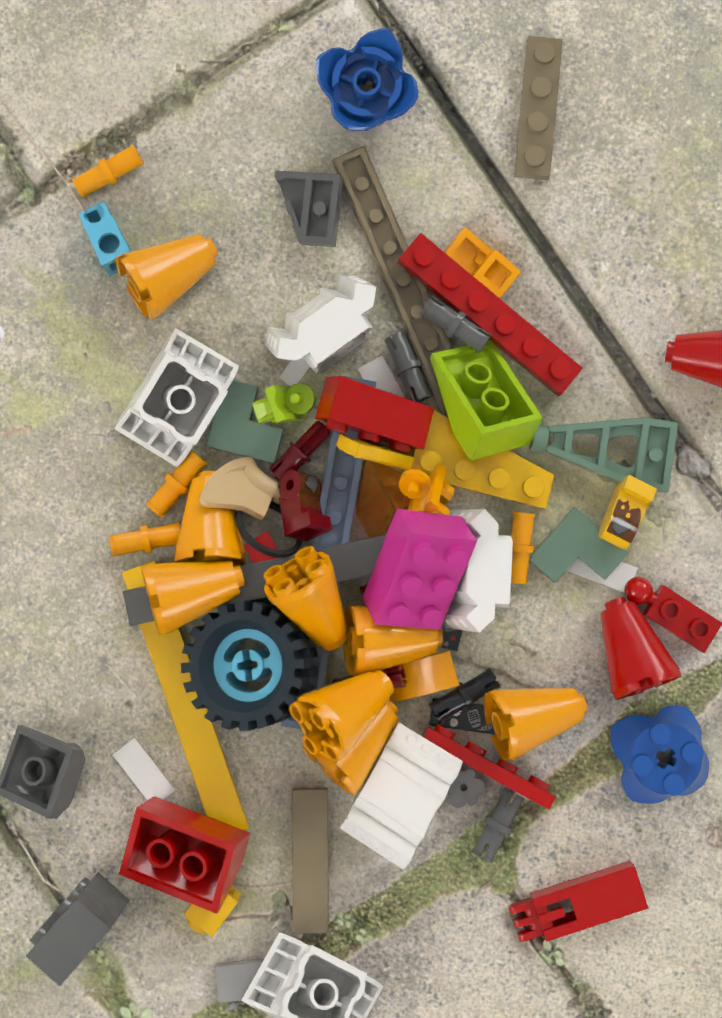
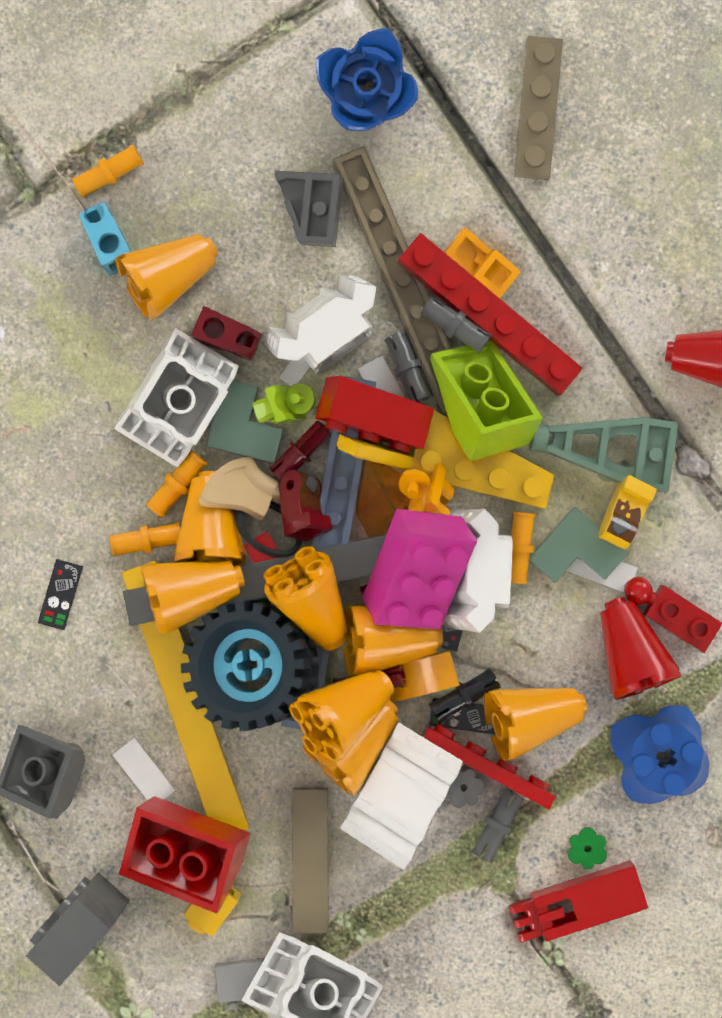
(60, 594): none -> black sticker
(226, 334): none -> dark red leg
(596, 852): none -> green plant

